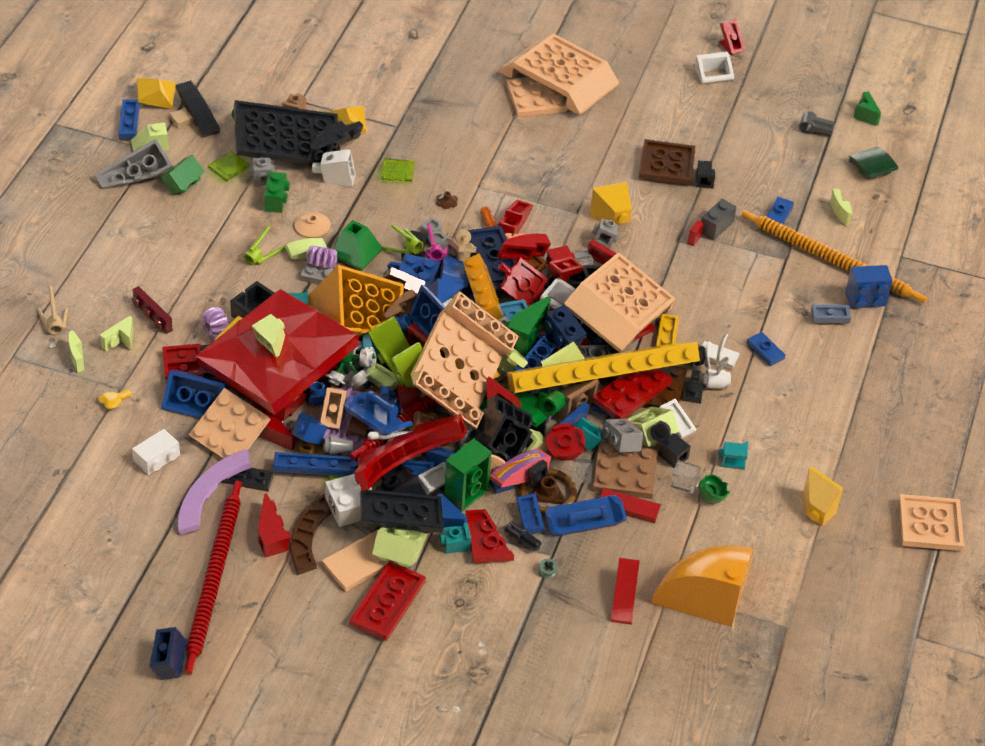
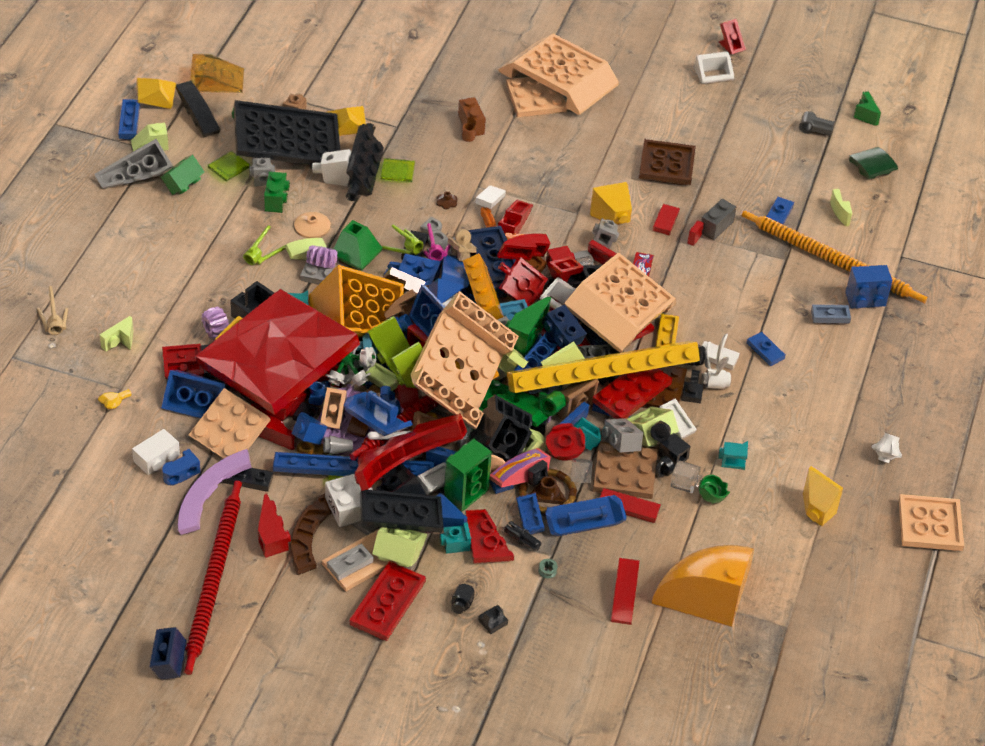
(76, 352): yellowish green slope -> none
(152, 310): dark red plate -> none
(181, 118): tan tile -> none
(181, 469): none -> blue leg
(216, 74): none -> clear yellow slope
(270, 333): yellowish green slope -> none
(308, 409): none -> black tile
(332, 137): black slope -> none
(350, 562): none -> light grey plate
(363, 162): none -> black plate
(462, 598): none -> black arm
(471, 119): none -> dark orange hinge
(490, 197): none -> white tile
(493, 619): none -> black tile
(495, 388): red slope -> none
(643, 262): none -> tile
(664, 466): none -> black tile
(666, 219): none -> red tile
(705, 175): black brick -> none
(887, 448): none -> white rock

